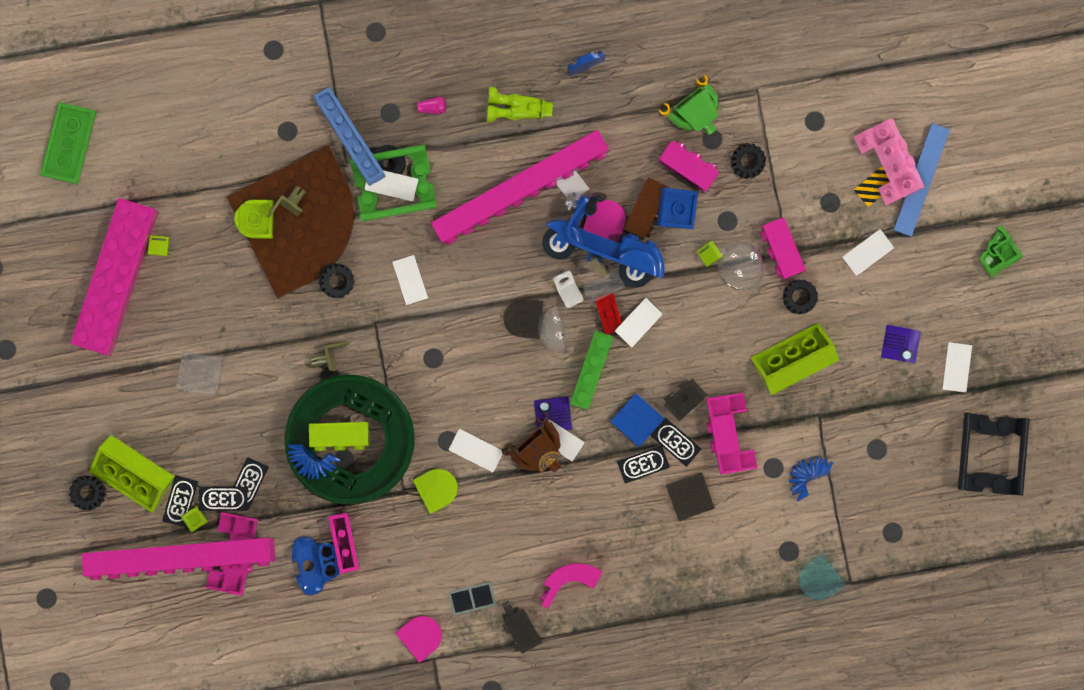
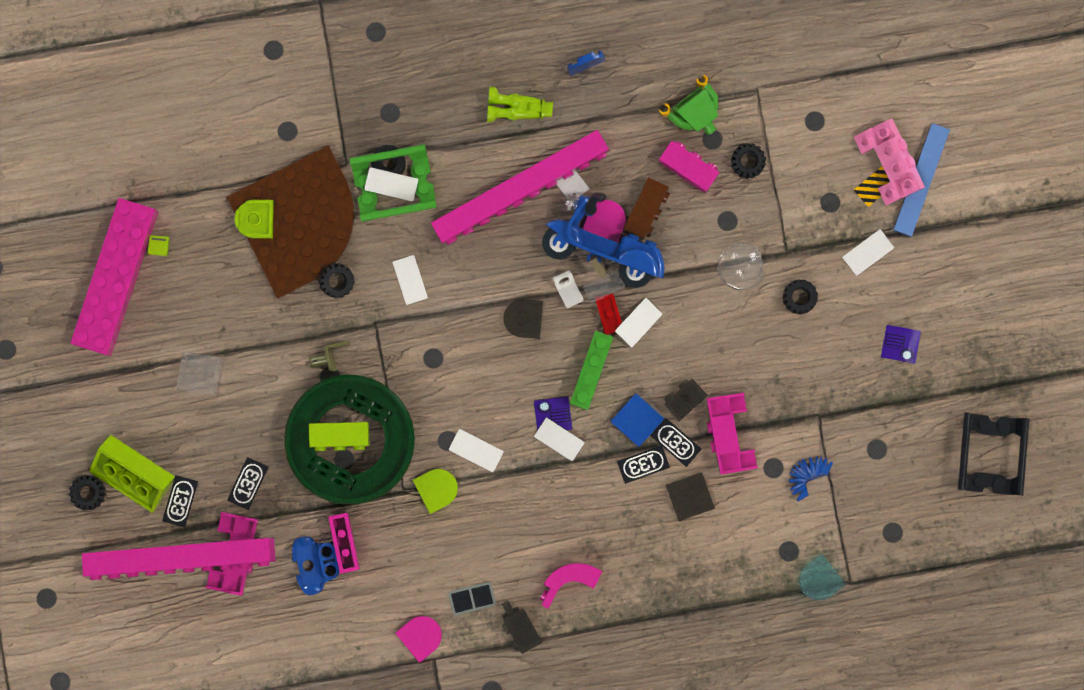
(68, 143): bright green tile -> none
(194, 519): lime tile -> none
(223, 498): black sticker -> none
(290, 203): olive bracket -> none
(311, 462): blue hair -> none
(349, 136): medium blue tile -> none
(433, 106): dark pink cone -> none
(539, 449): reddish brown torso -> none
(551, 330): clear cylinder -> none
(677, 208): blue tile -> none
(709, 253): lime tile -> none
(782, 249): dark pink brick -> none
(795, 358): lime slope -> none
(957, 367): white sticker -> none
(1000, 253): bright green slope -> none

